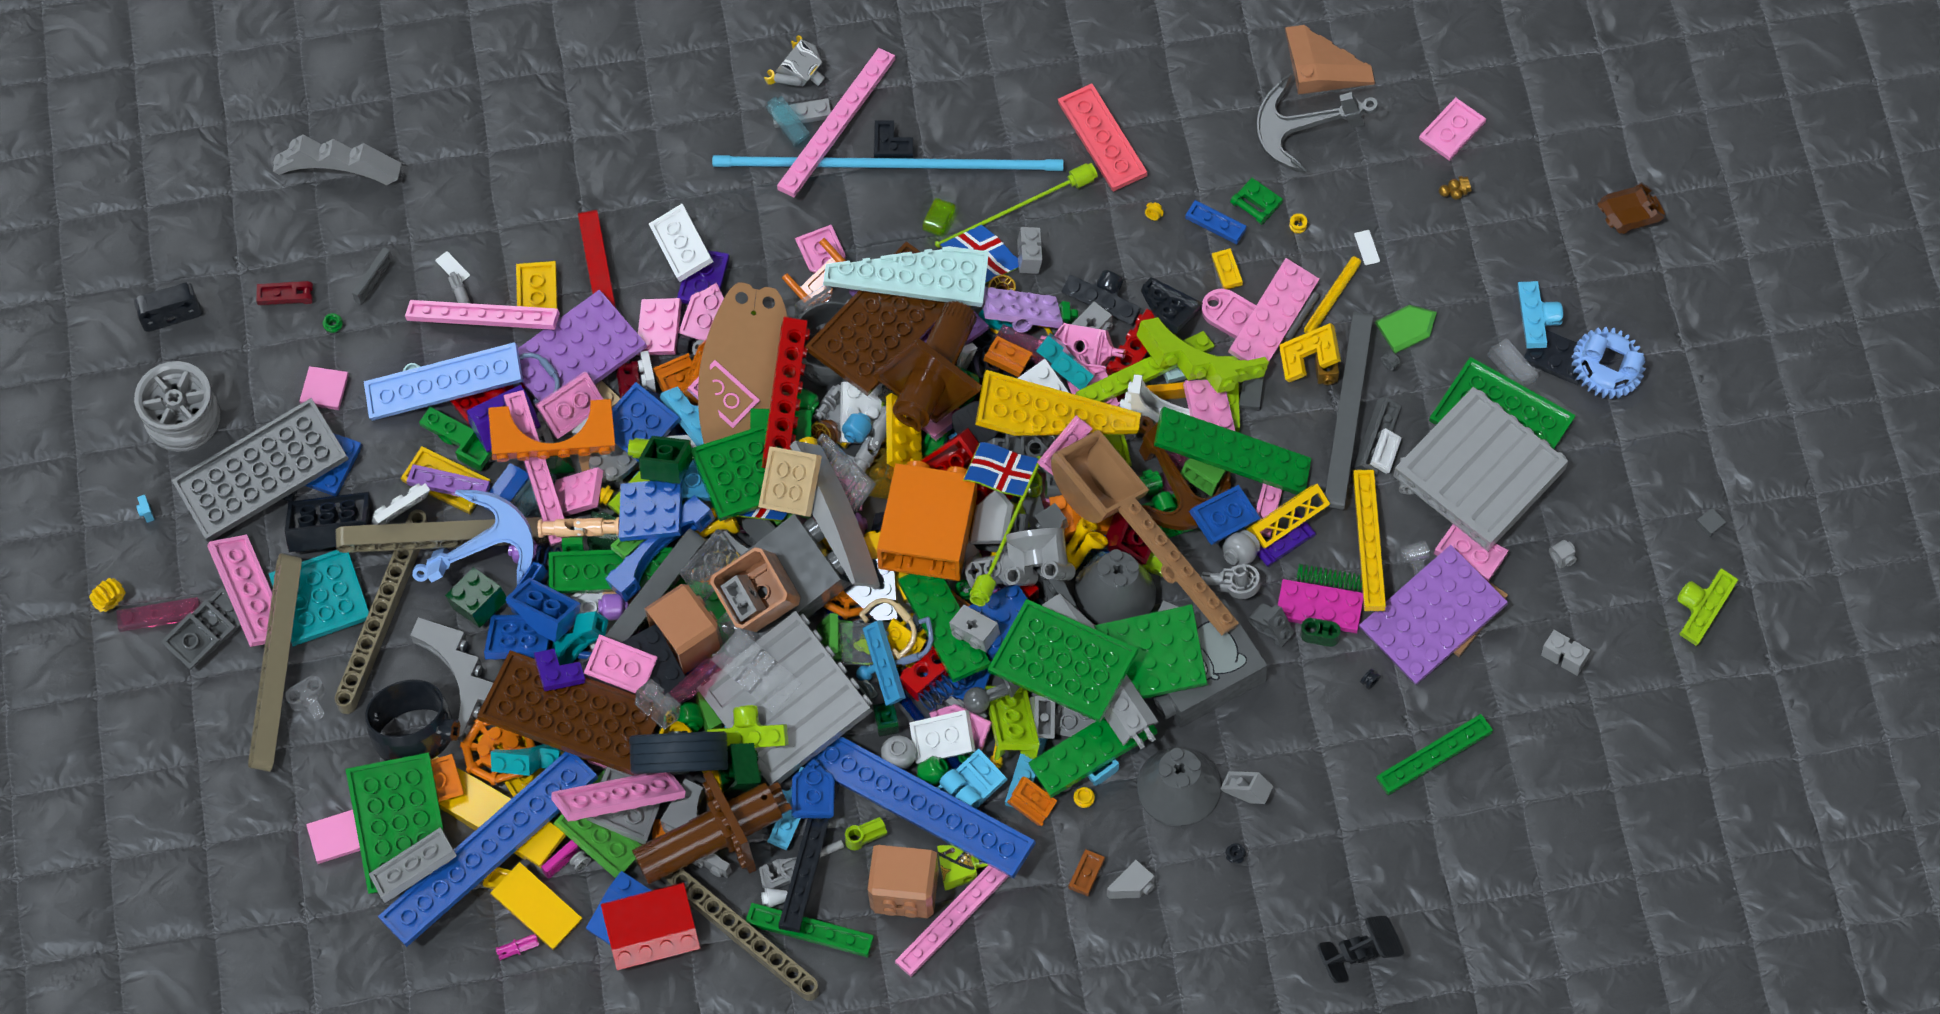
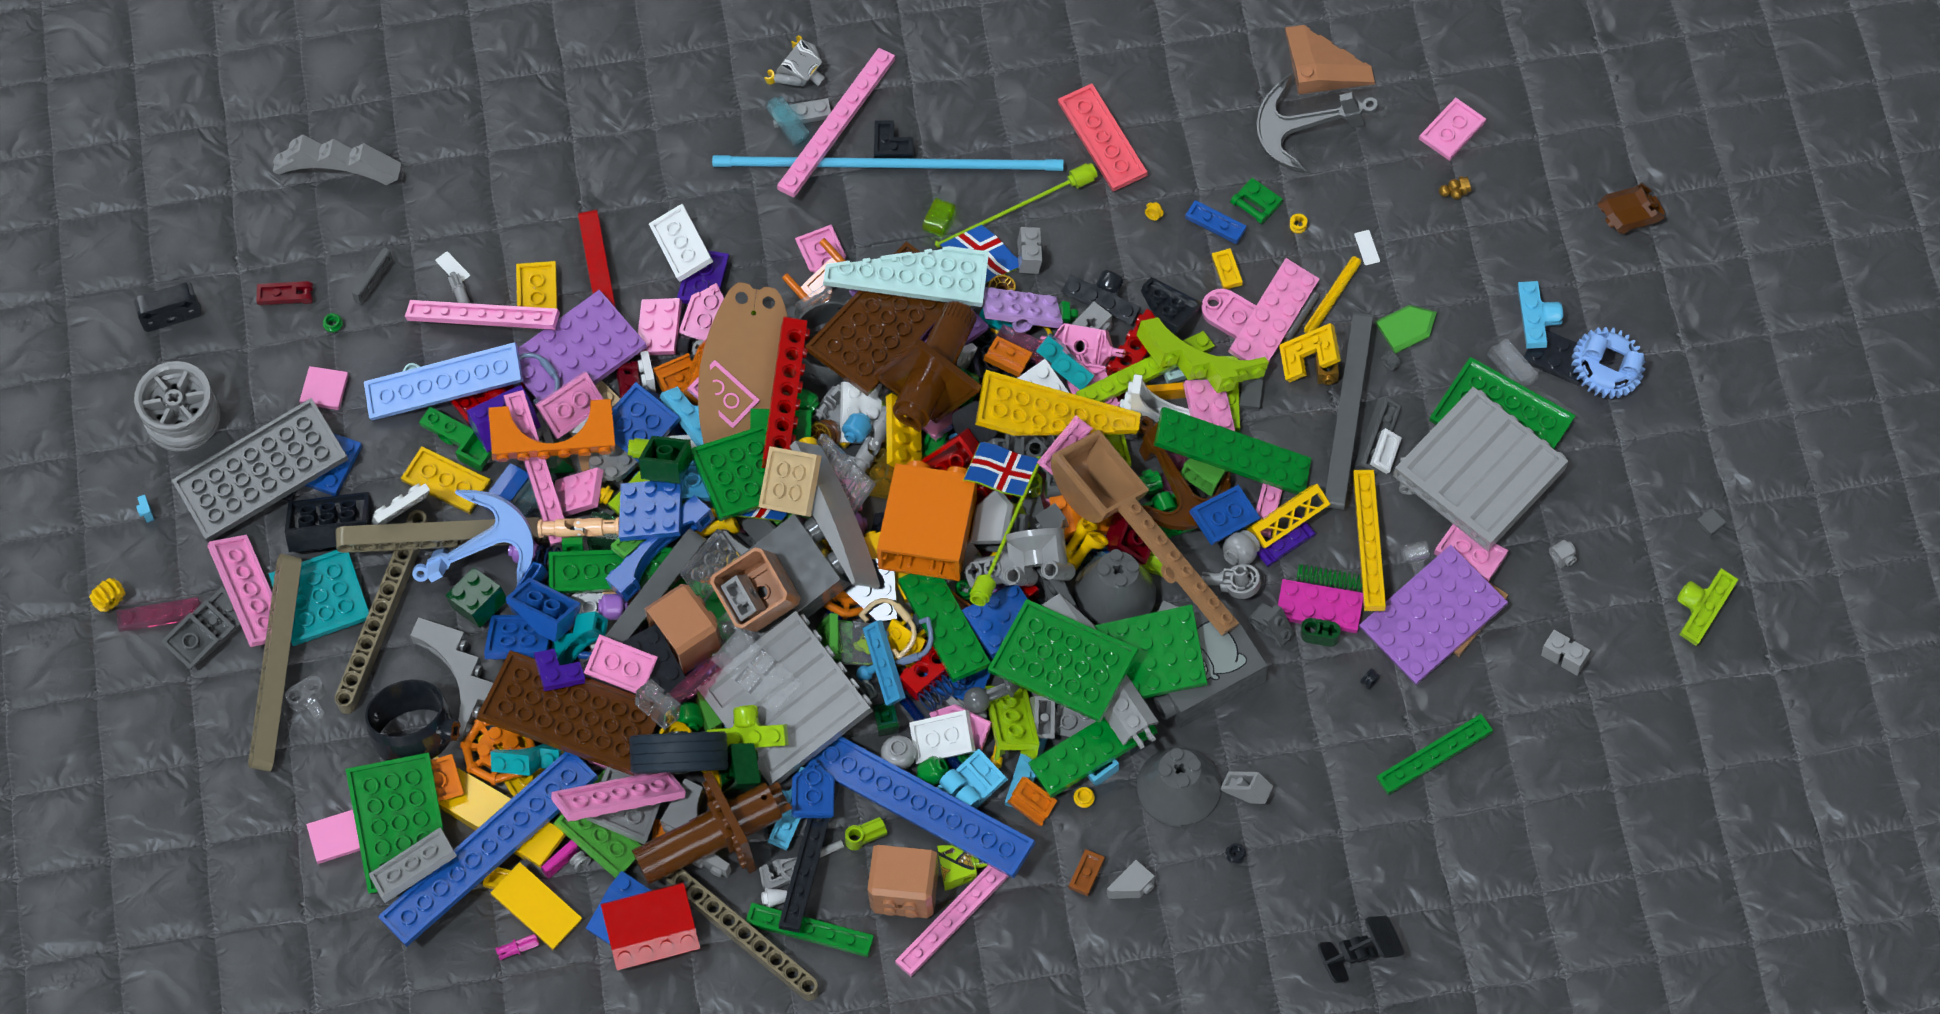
(444, 481): medium lavender plate -> none
(974, 628): light grey brick -> none

